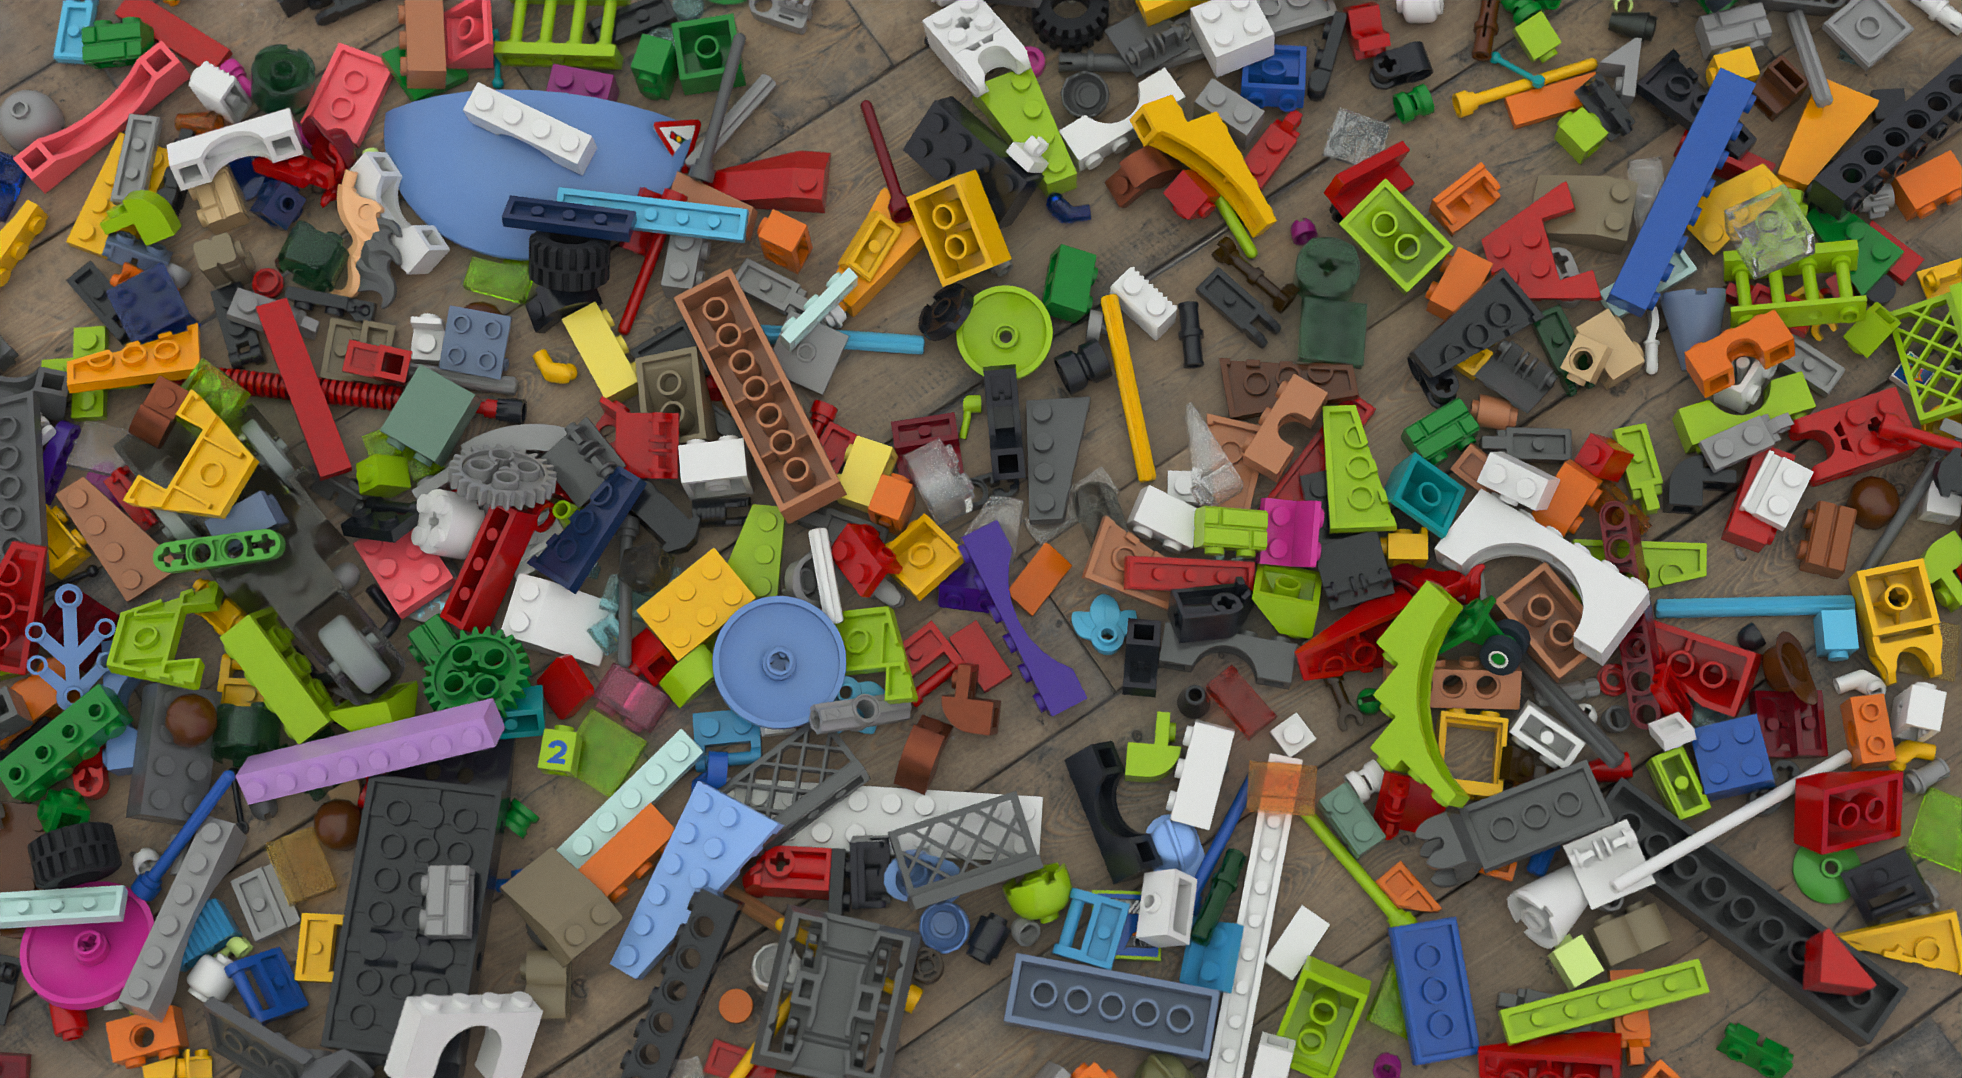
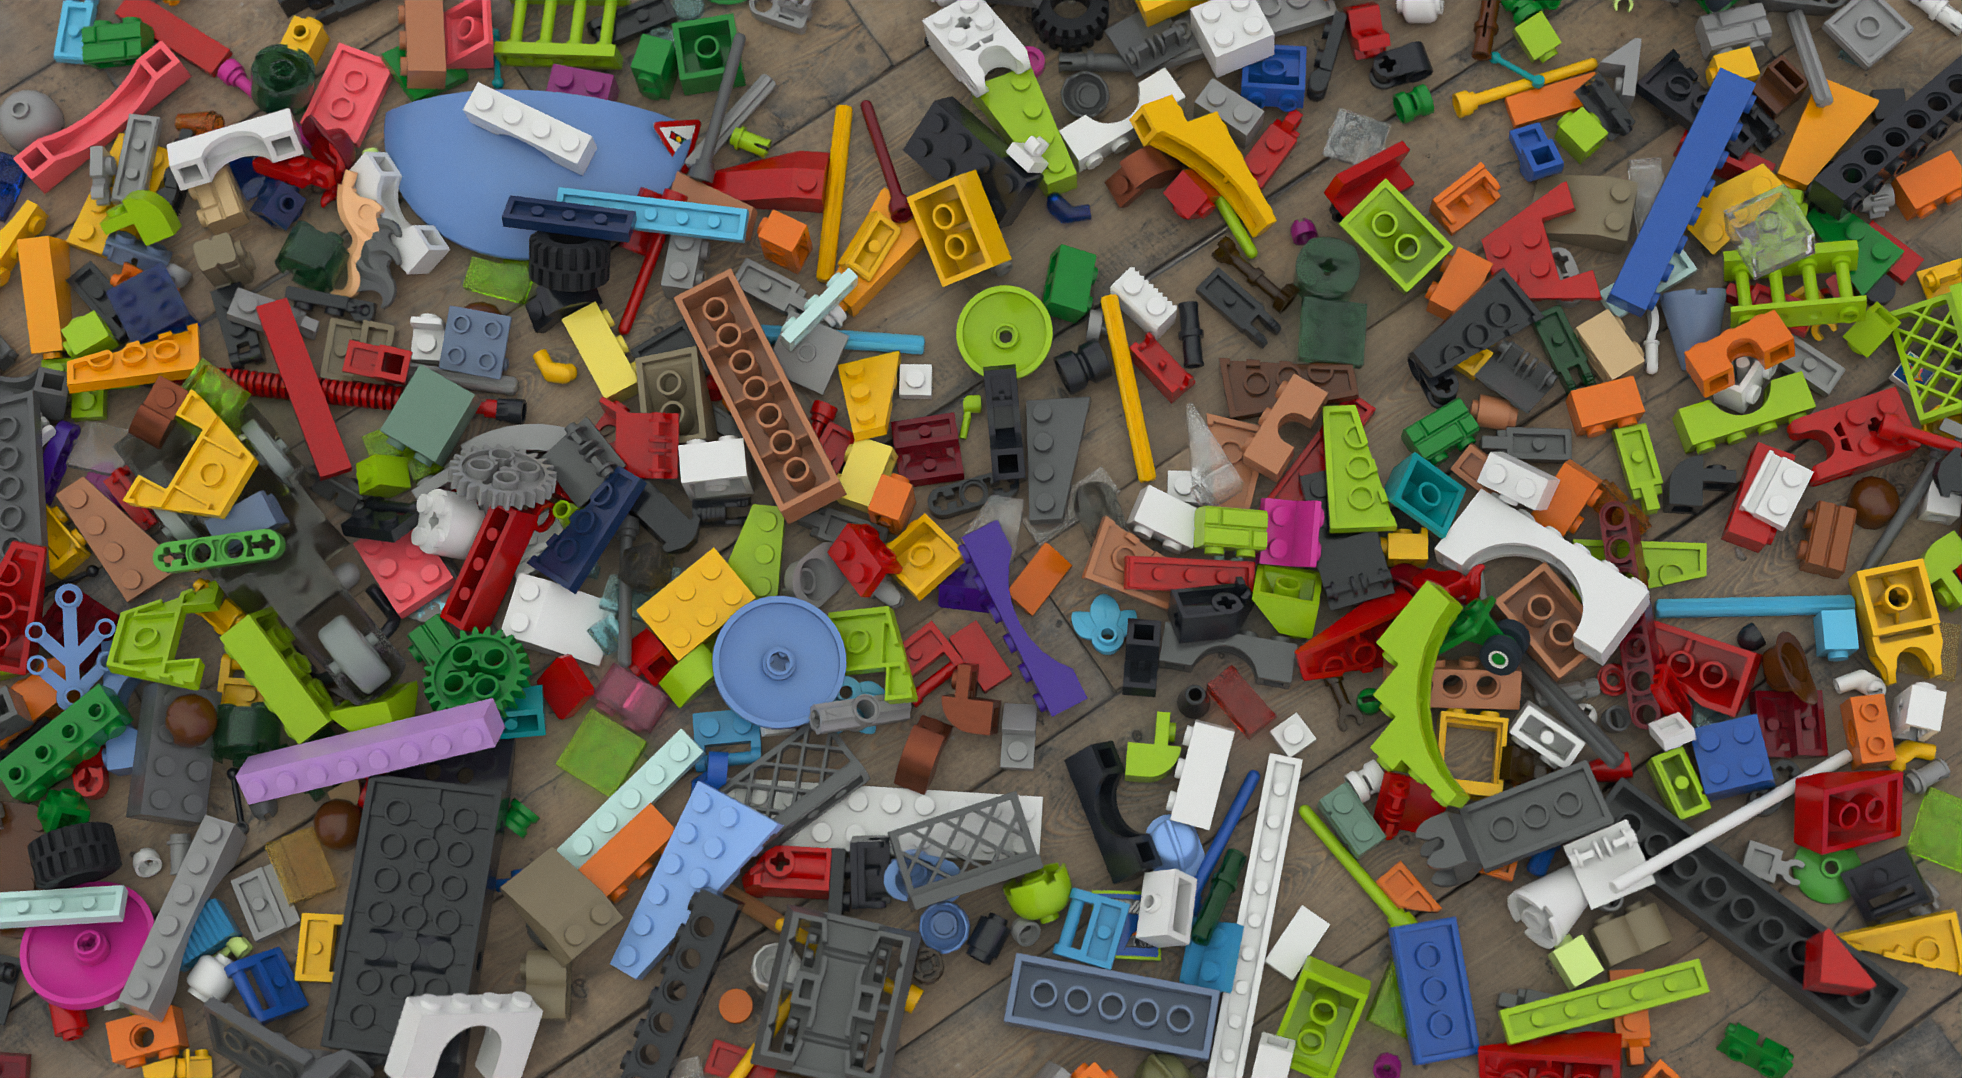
(46, 292): none -> light orange slope
(88, 336): none -> lime brick
(102, 169): none -> light grey plate
(149, 884): blue piece -> none
(220, 92): white brick -> none
(268, 283): red plate -> none
(306, 35): none -> yellow brick
(448, 902): light grey brick -> none
(560, 751): lime brick -> none
(748, 141): none -> lime pin
(825, 574): white axle -> none
(834, 193): none -> yellow axle
(869, 393): none -> yellow wing
(915, 381): none -> white plate
(939, 481): clear brick -> none
(946, 313): black tile -> none
(1018, 737): none -> light grey slope
(1160, 368): none -> red hinge
(1281, 788): clear orange plate -> none
(1535, 152): none -> blue brick
(1580, 346): tan brick -> none
(1604, 457): red brick -> none
(1605, 407): none -> orange brick
(1633, 25): pearl dark grey cone -> none
(1743, 440): light grey hinge -> none
(1762, 127): none -> black hinge
(1767, 863): none -> light grey plate

